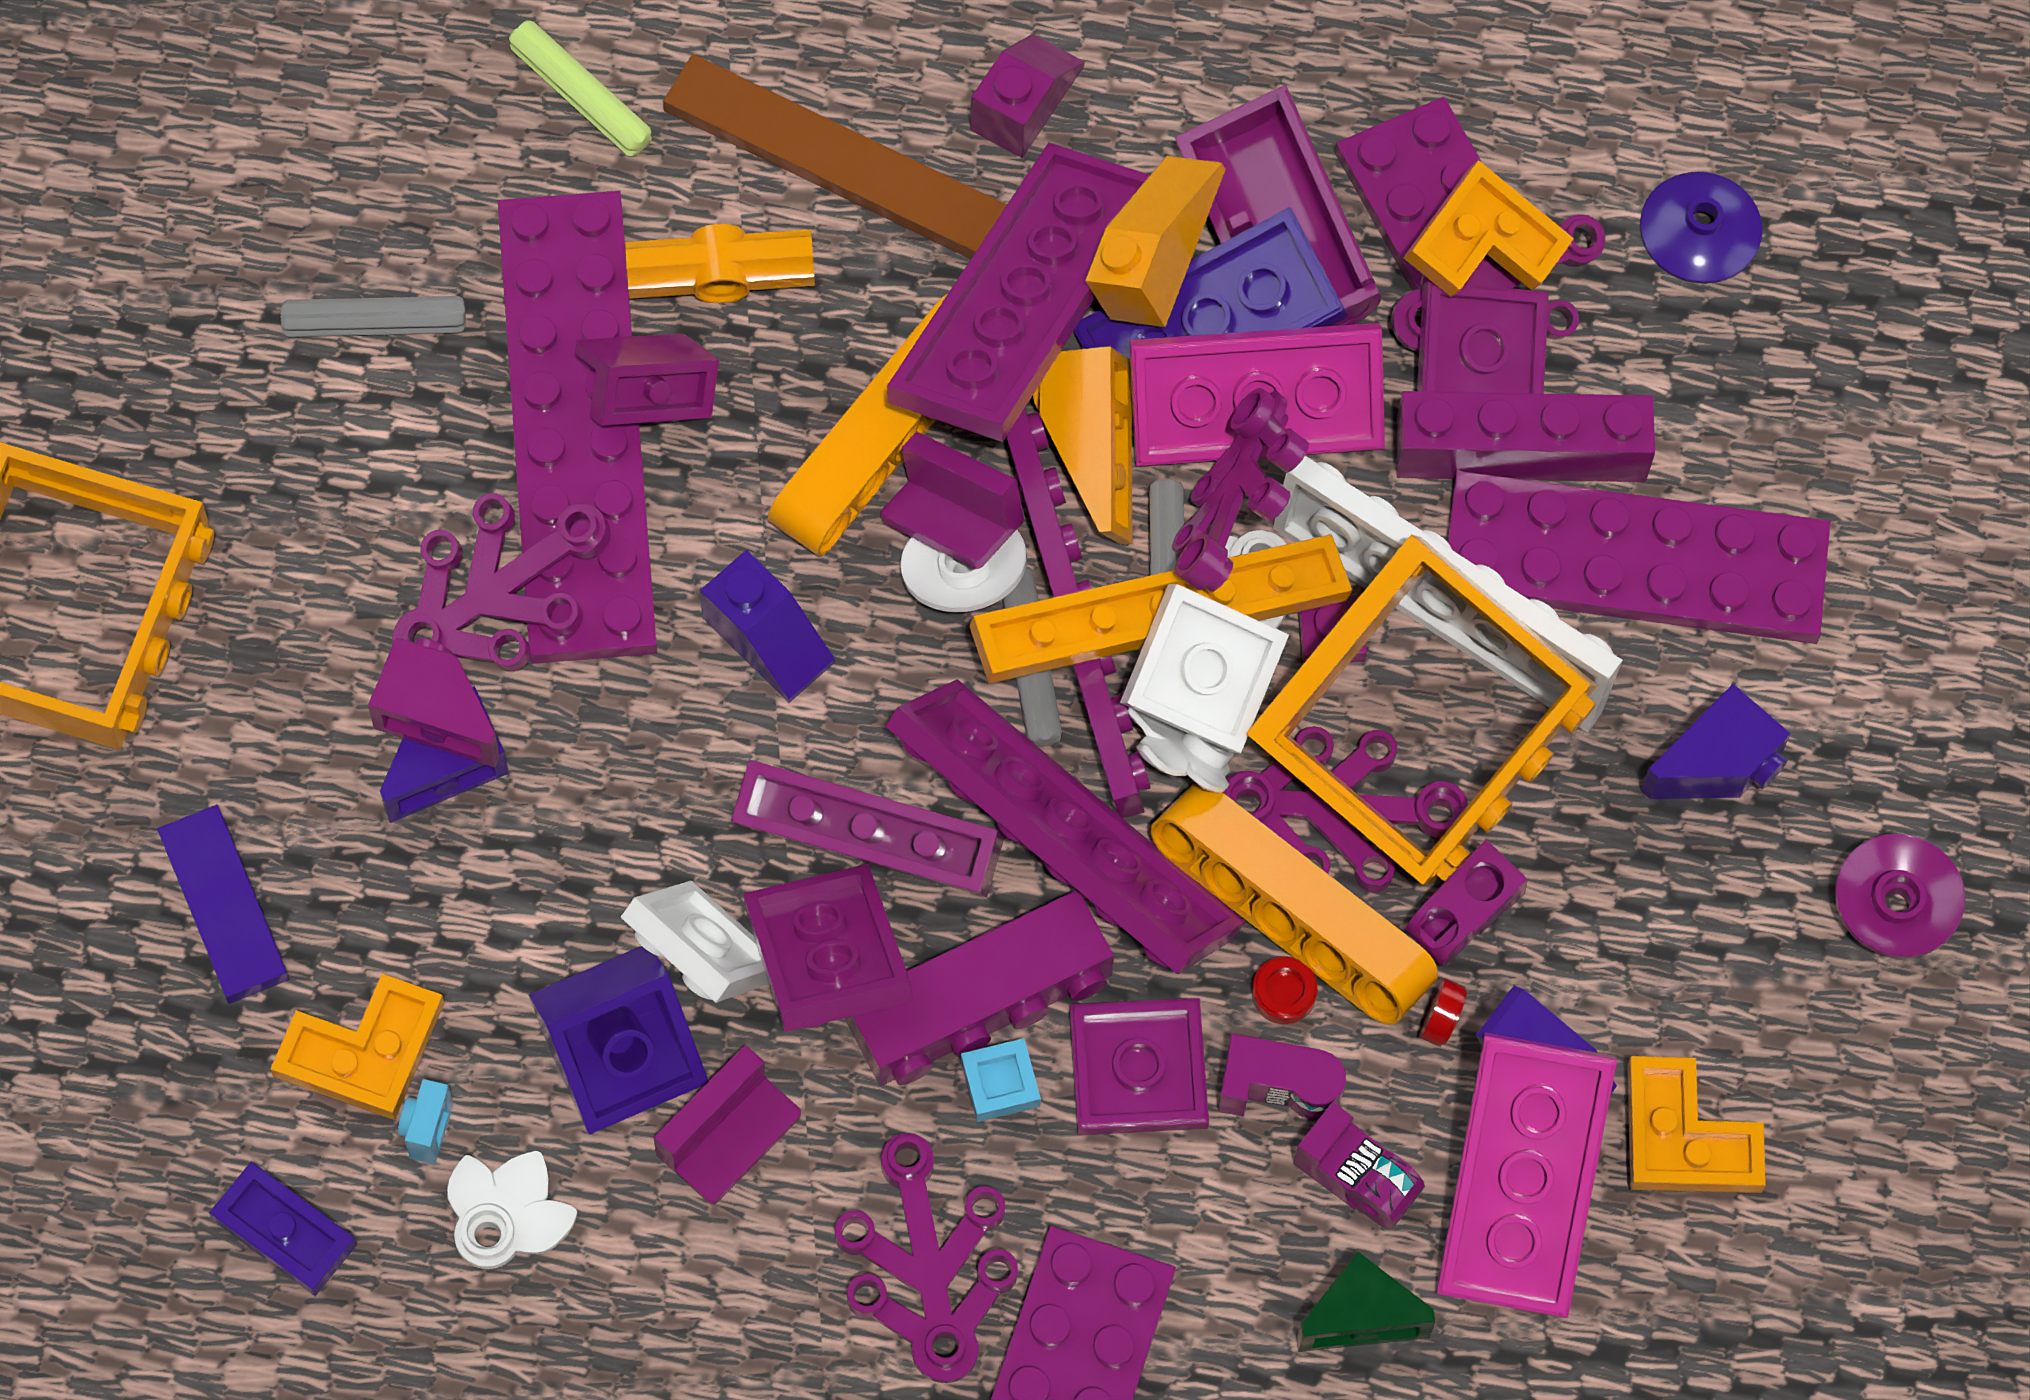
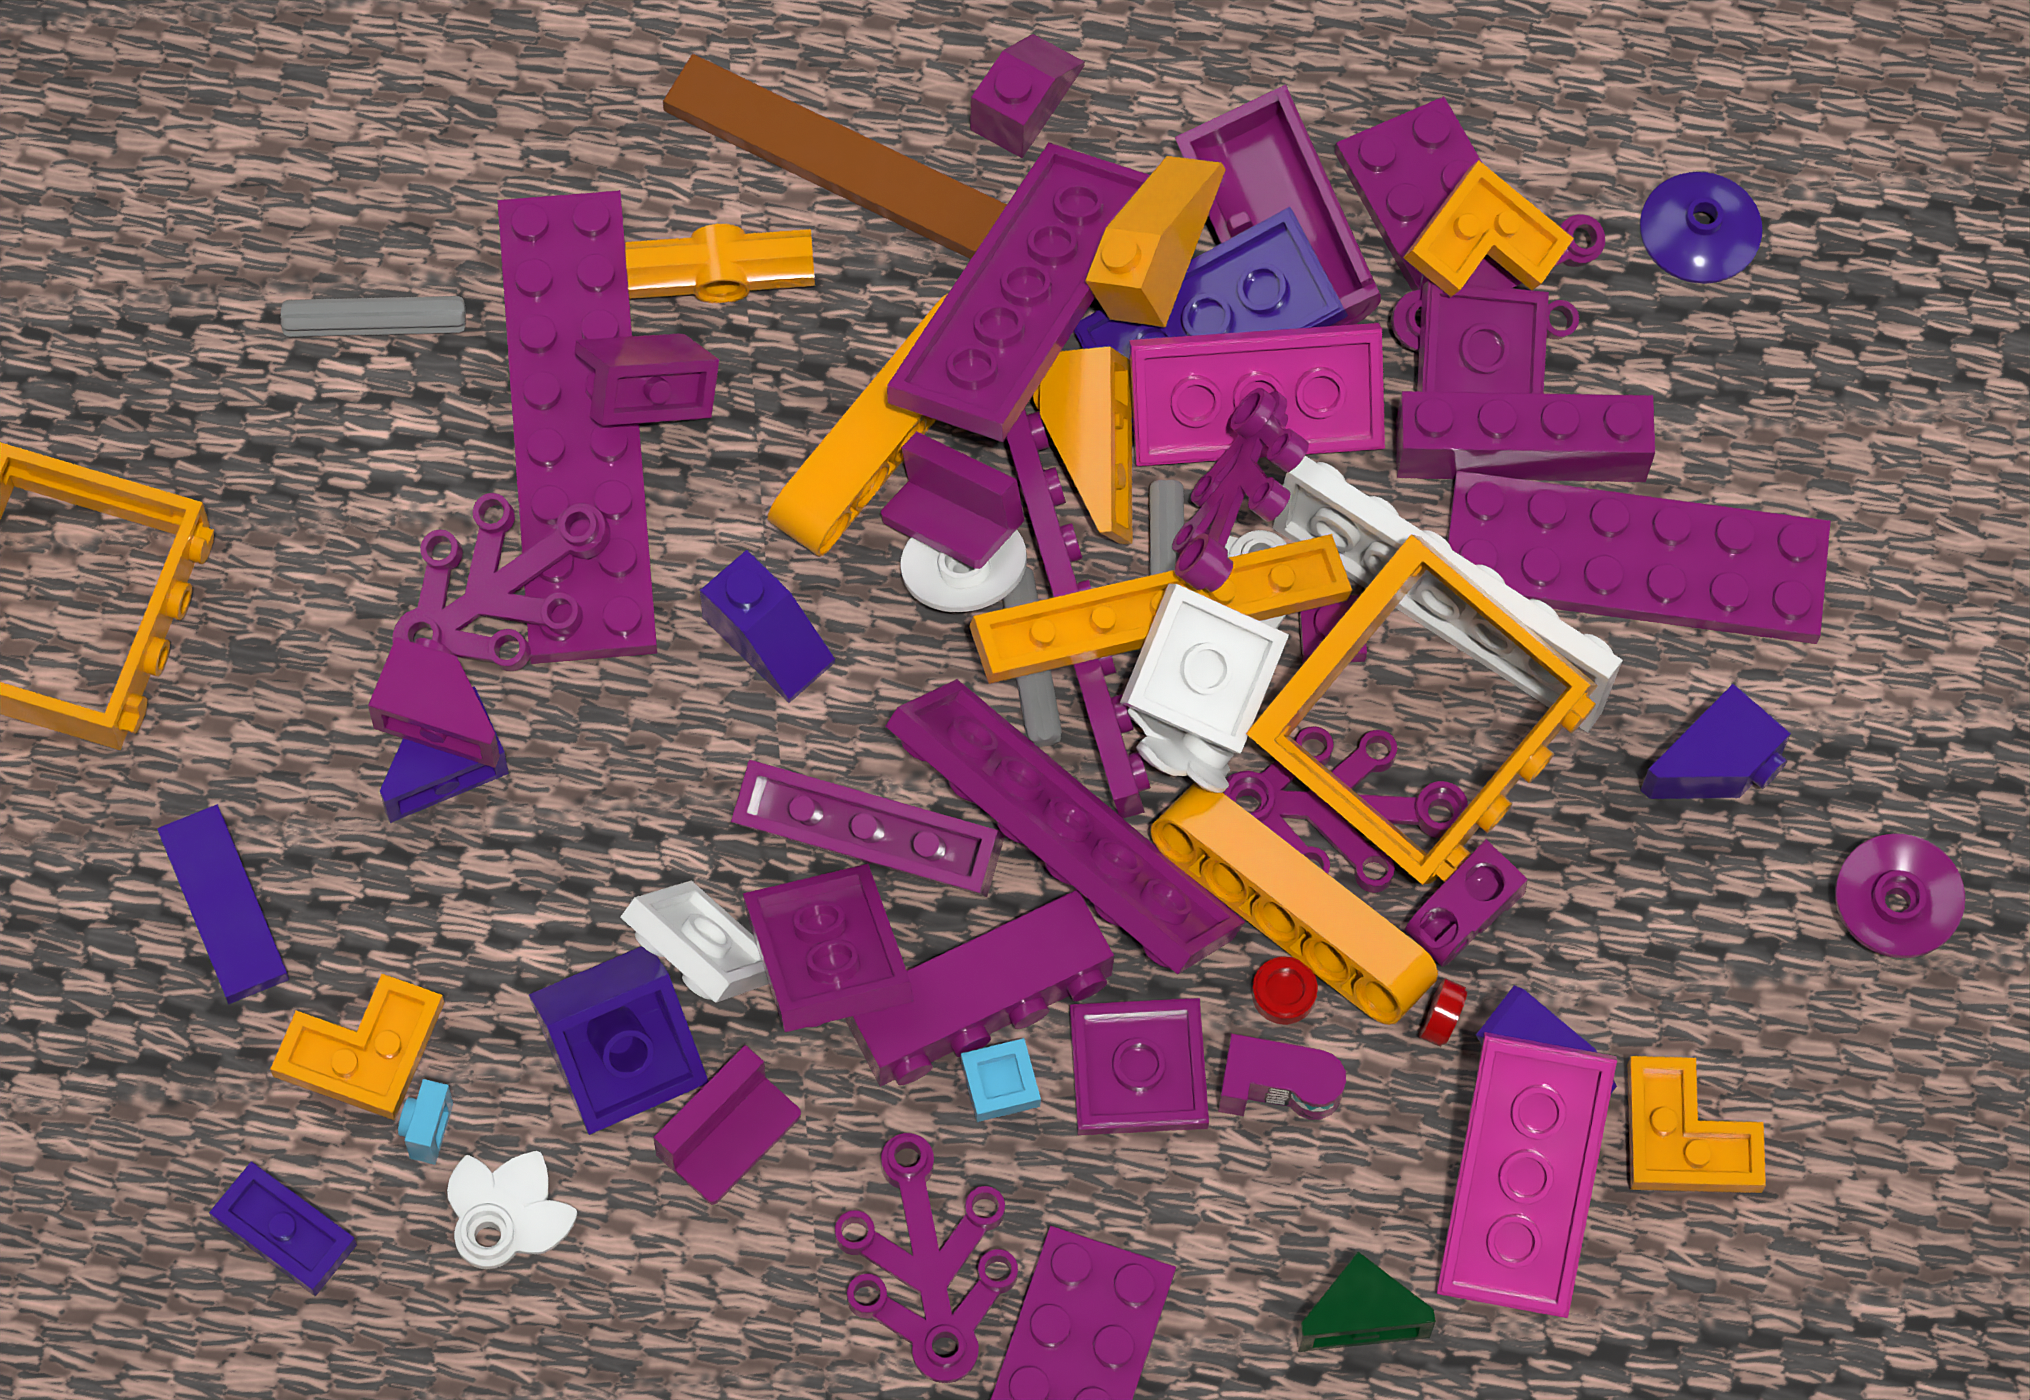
(580, 88): yellowish green axle -> none
(1358, 1168): magenta leg -> none

